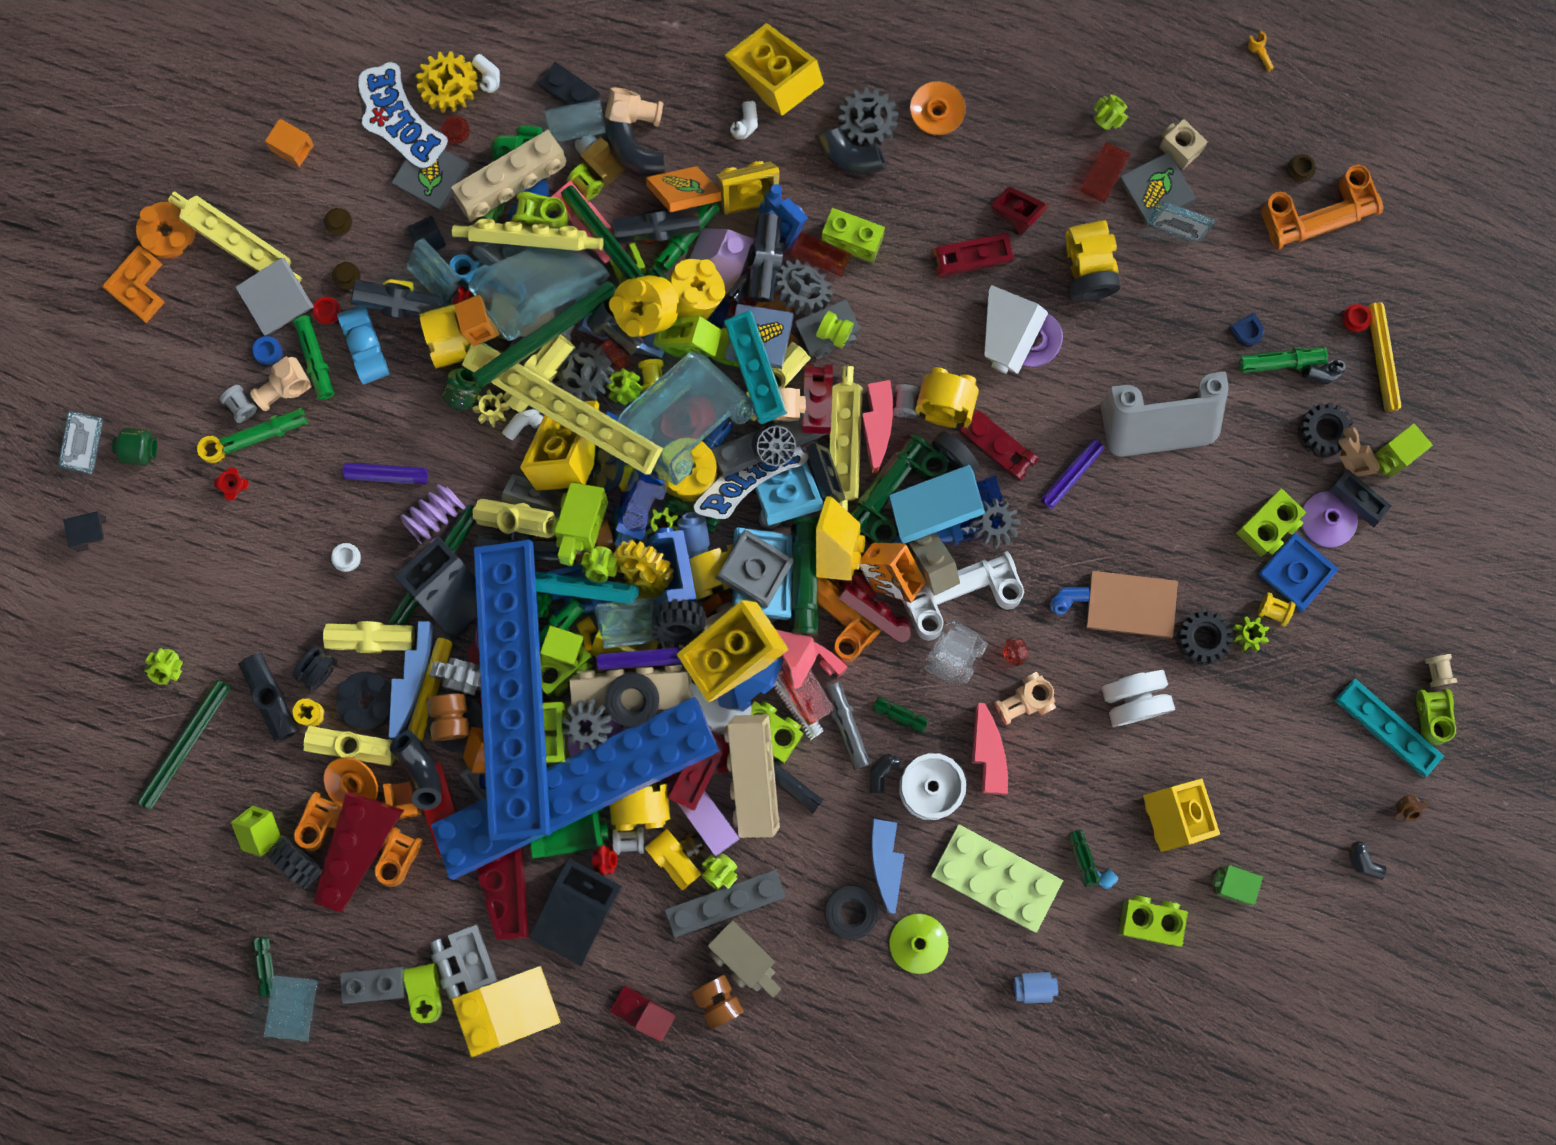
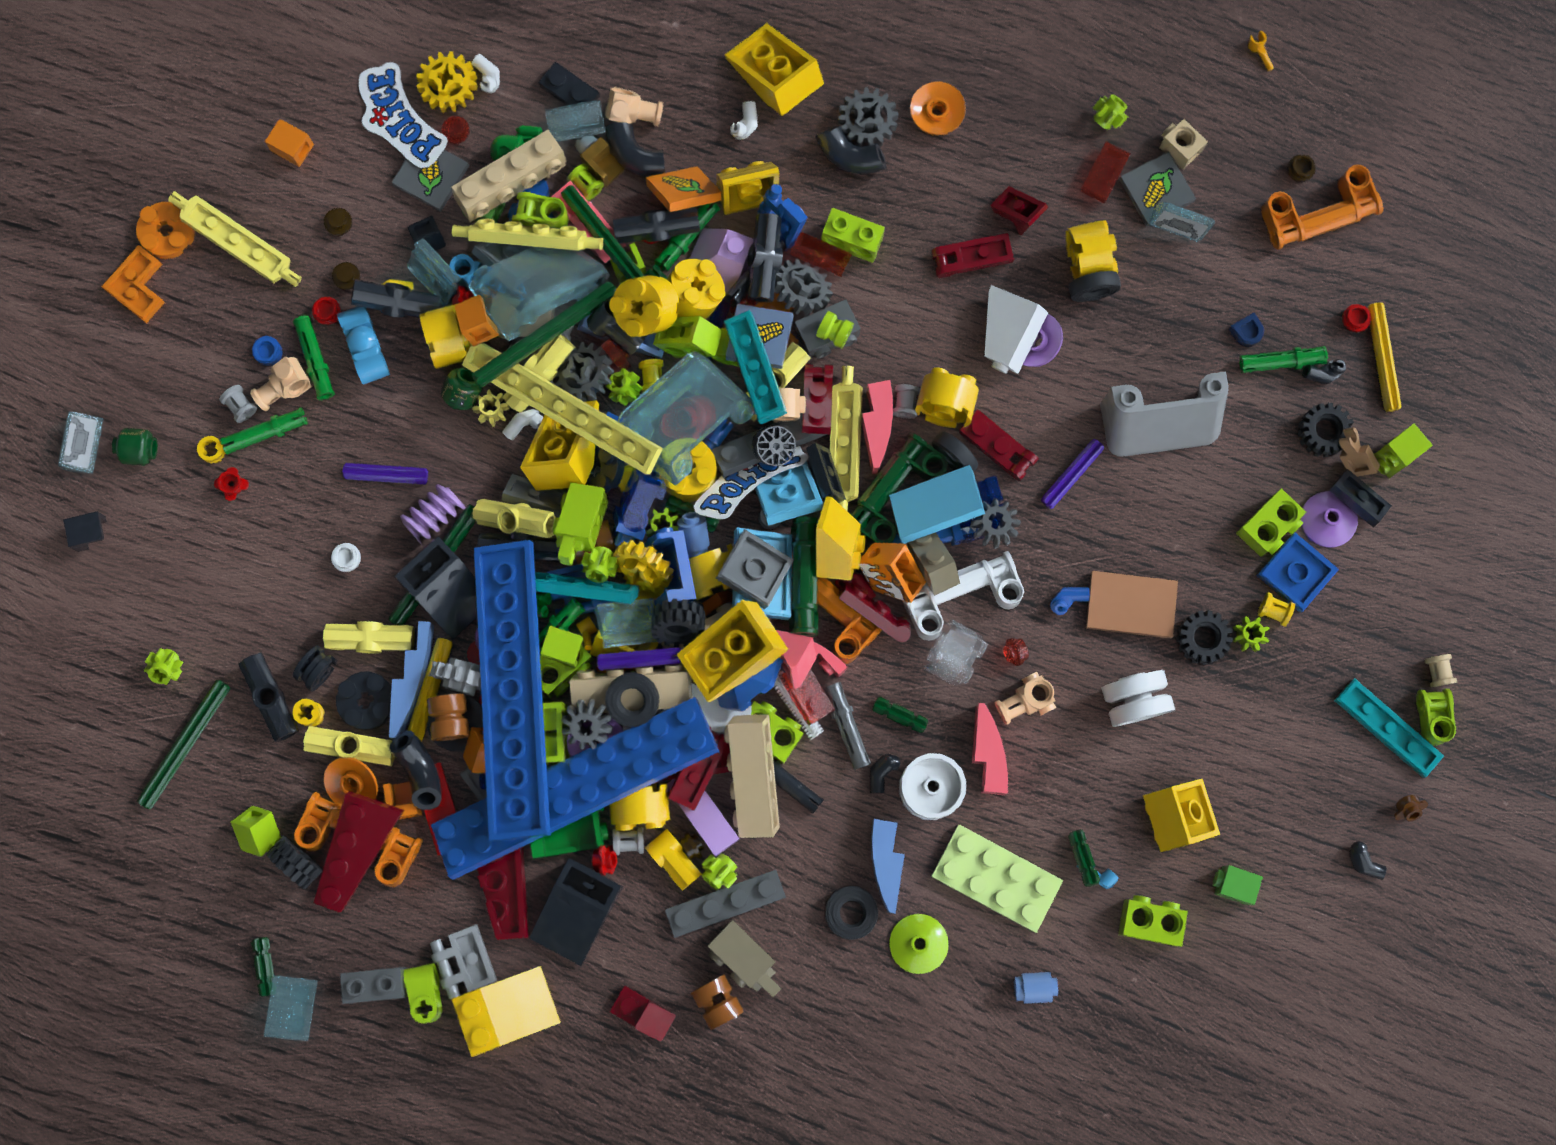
(274, 296): light grey tile -> none

